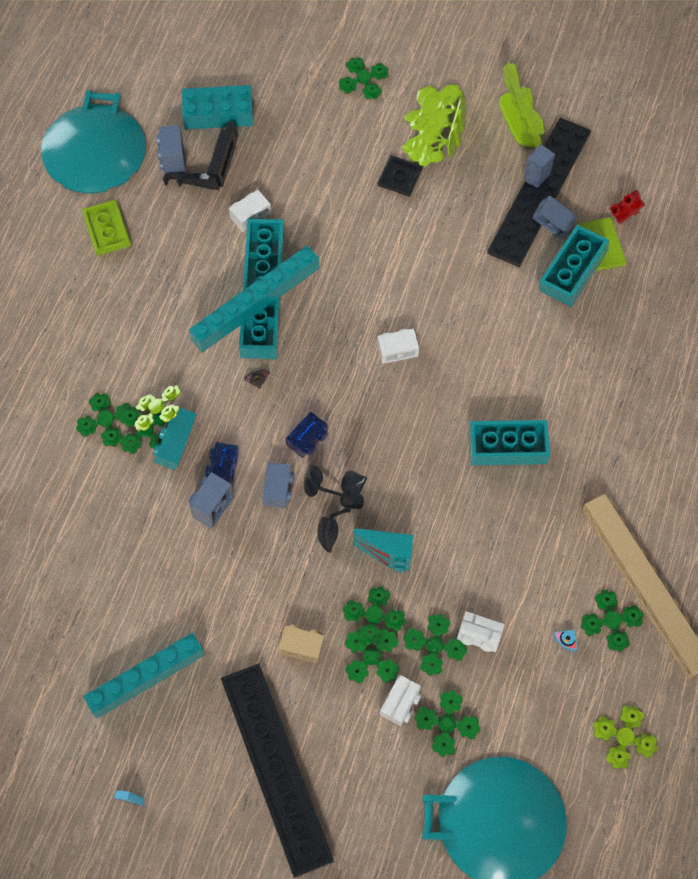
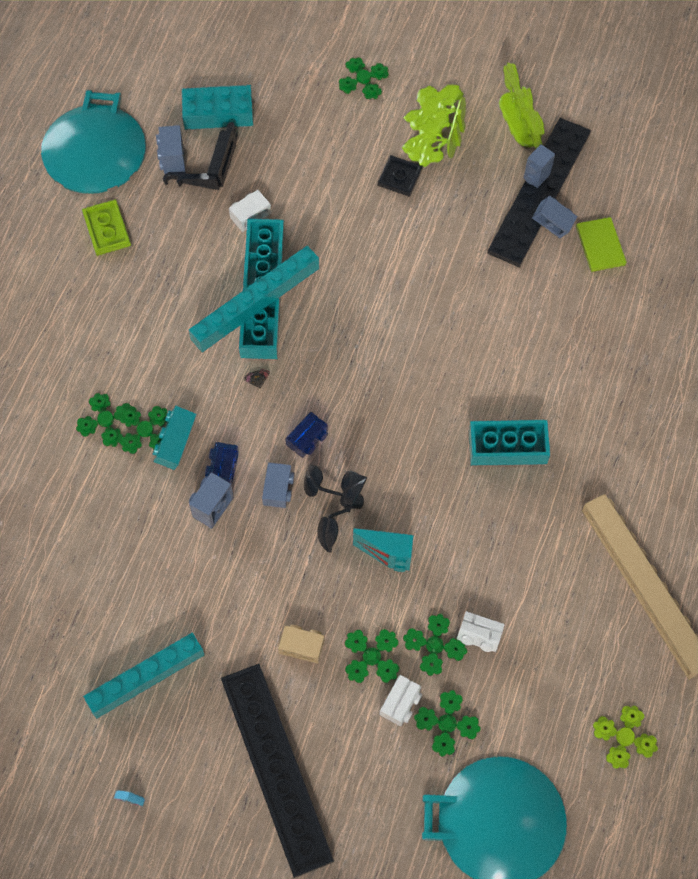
(156, 406): lime plant -> none
(374, 615): green plant -> none
(397, 345): white brick -> none
(566, 639): medium azure tile -> none
(574, 265): teal brick -> none
(612, 620): green plant -> none
(627, 207): red hips -> none

